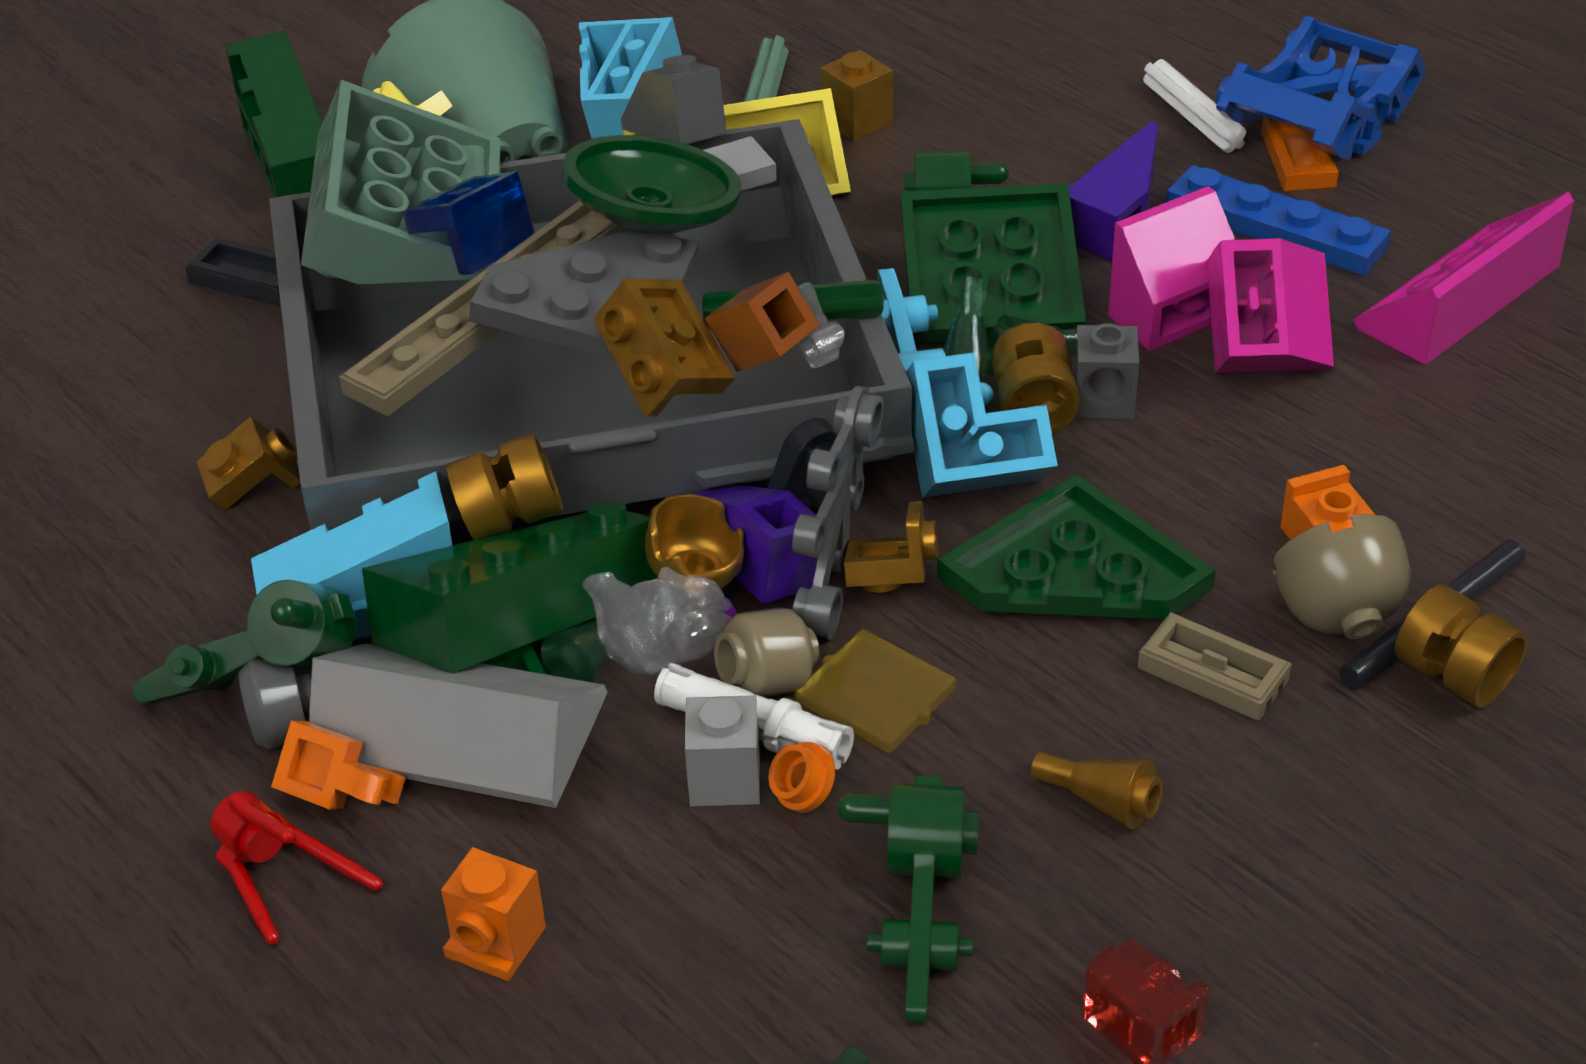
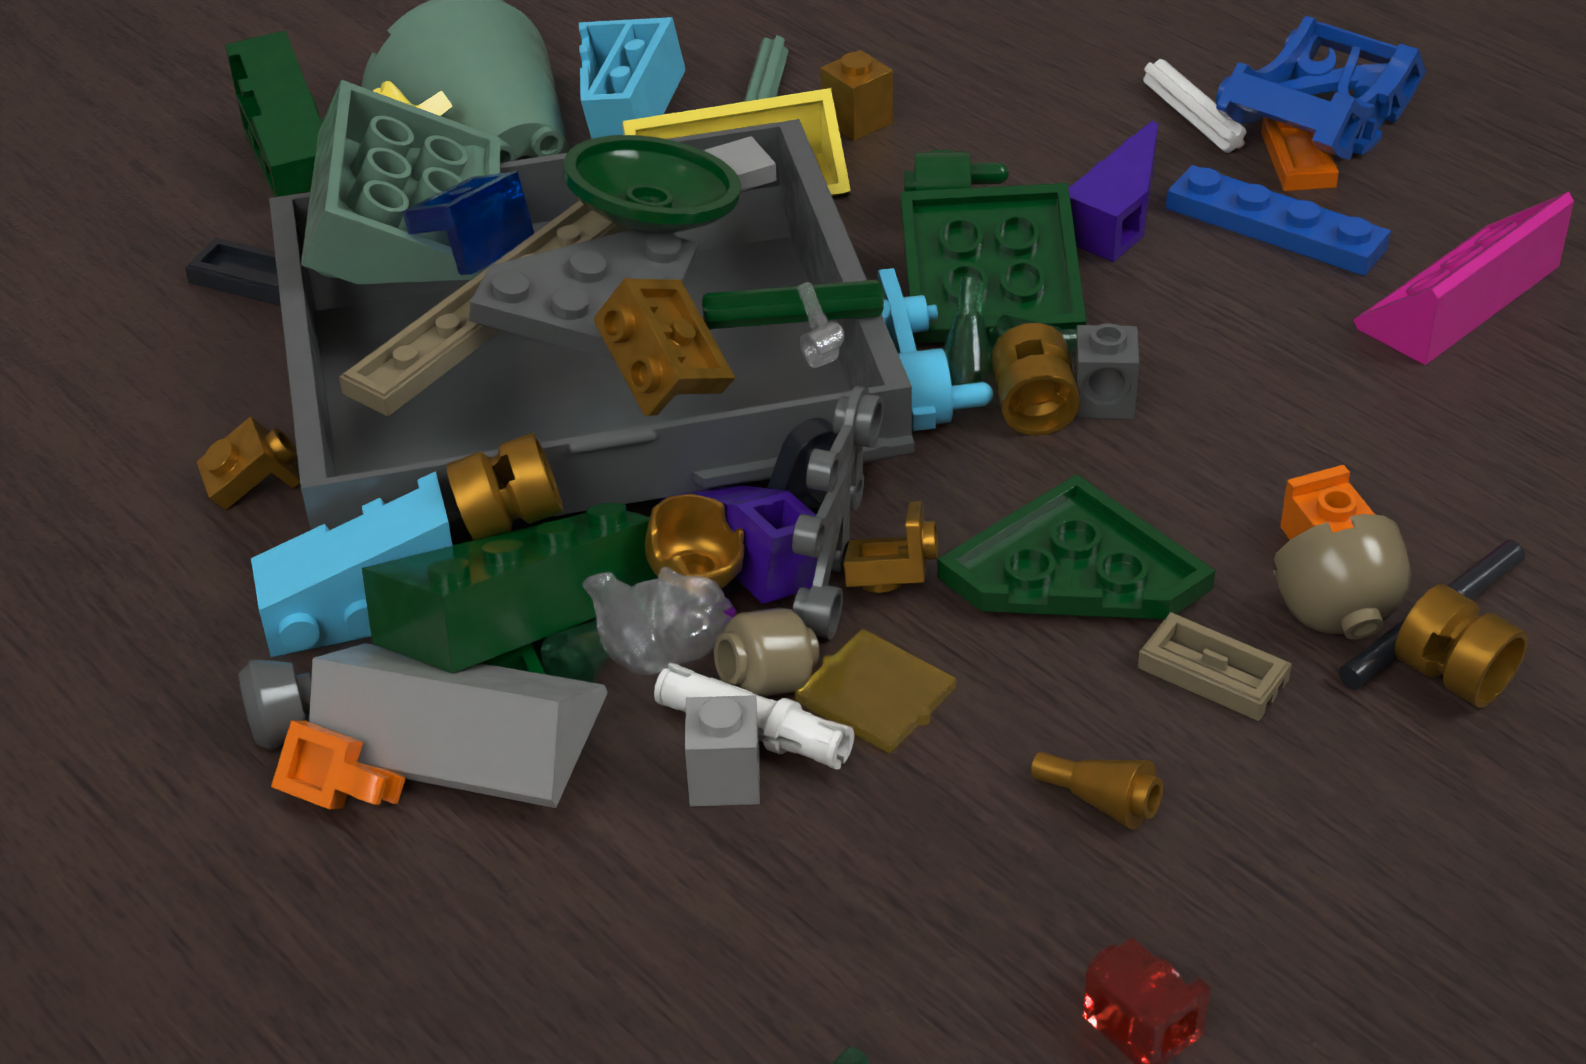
(256, 835): red plant -> none
(285, 626): dark green piece -> none
(492, 913): orange brick -> none
(677, 102): dark grey slope -> none
(762, 322): dark orange brick -> none
(802, 776): orange plate -> none
(924, 841): dark green piece -> none
(960, 443): medium azure brick -> none
(1162, 267): dark pink slope -> none
(1269, 307): dark pink slope -> none

